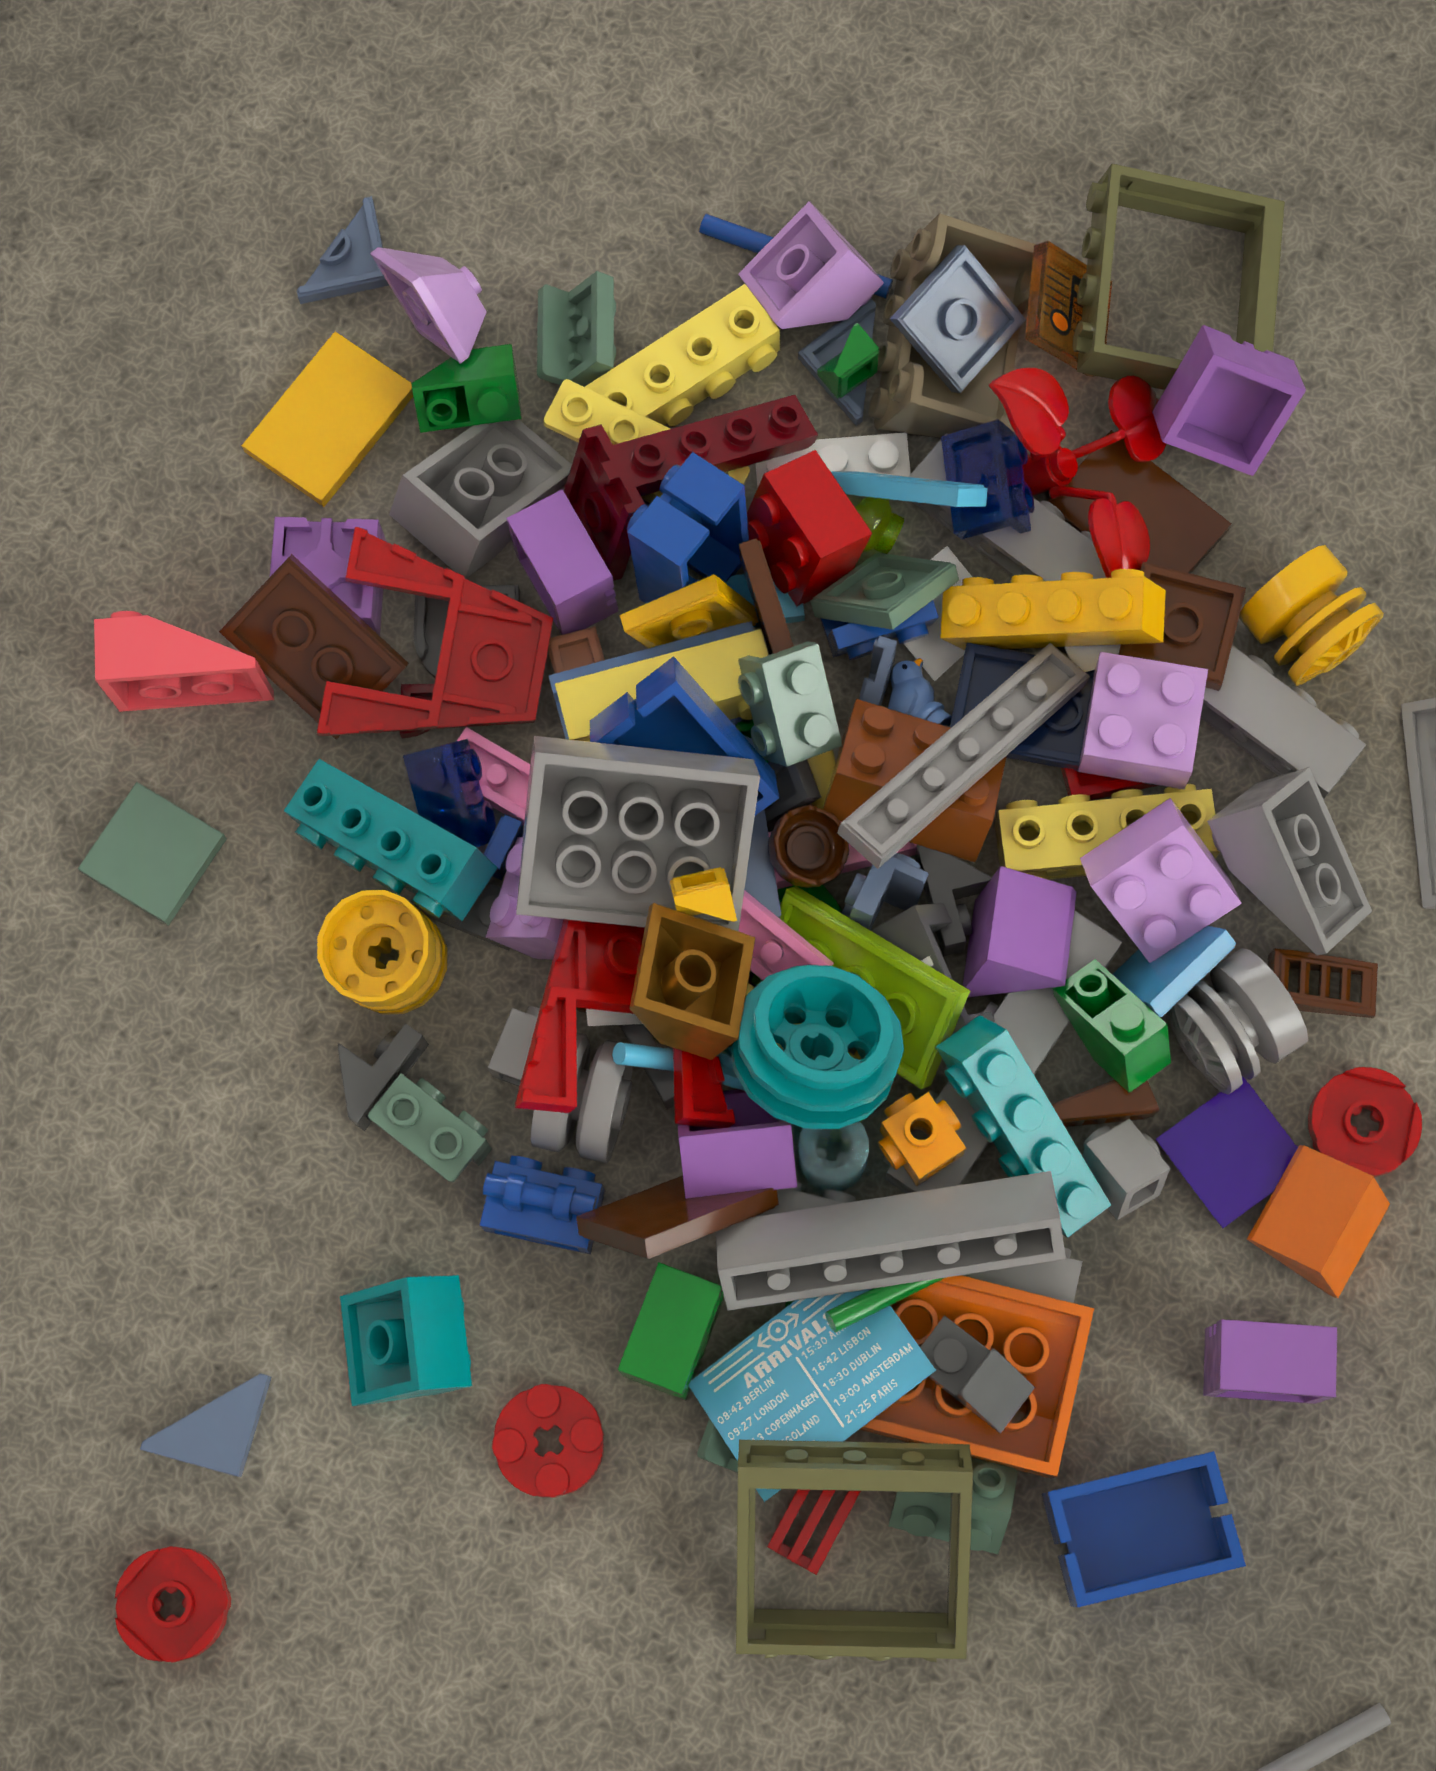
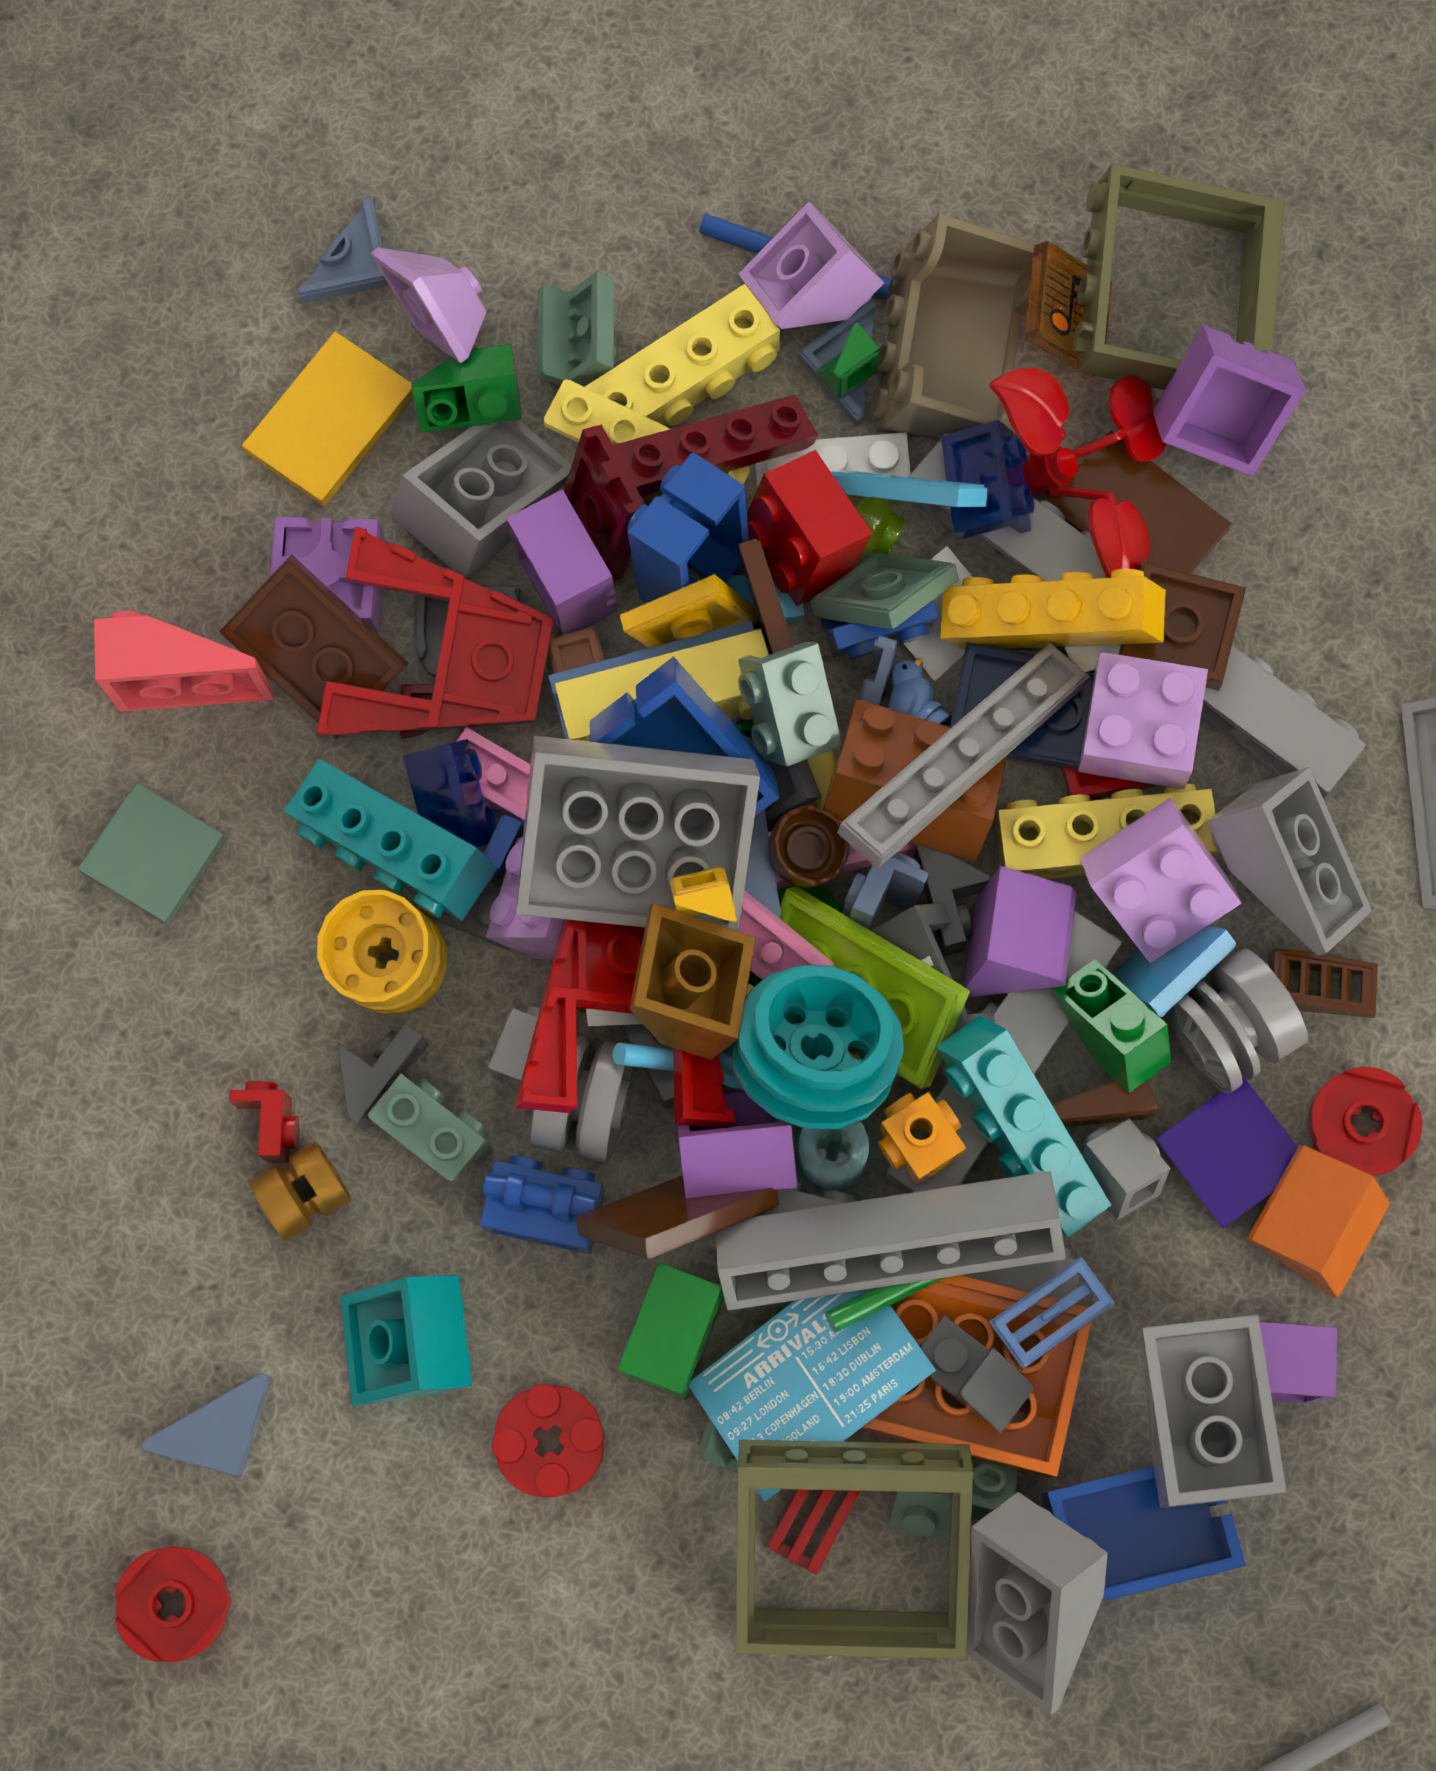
(277, 1127): none -> red bracket
(285, 1203): none -> pearl gold wheel
(958, 319): sand blue tile -> none
(1012, 1341): none -> medium blue tile
(1032, 1598): none -> light grey slope
(1211, 1412): none -> light grey slope
(1306, 610): yellow wheel -> none

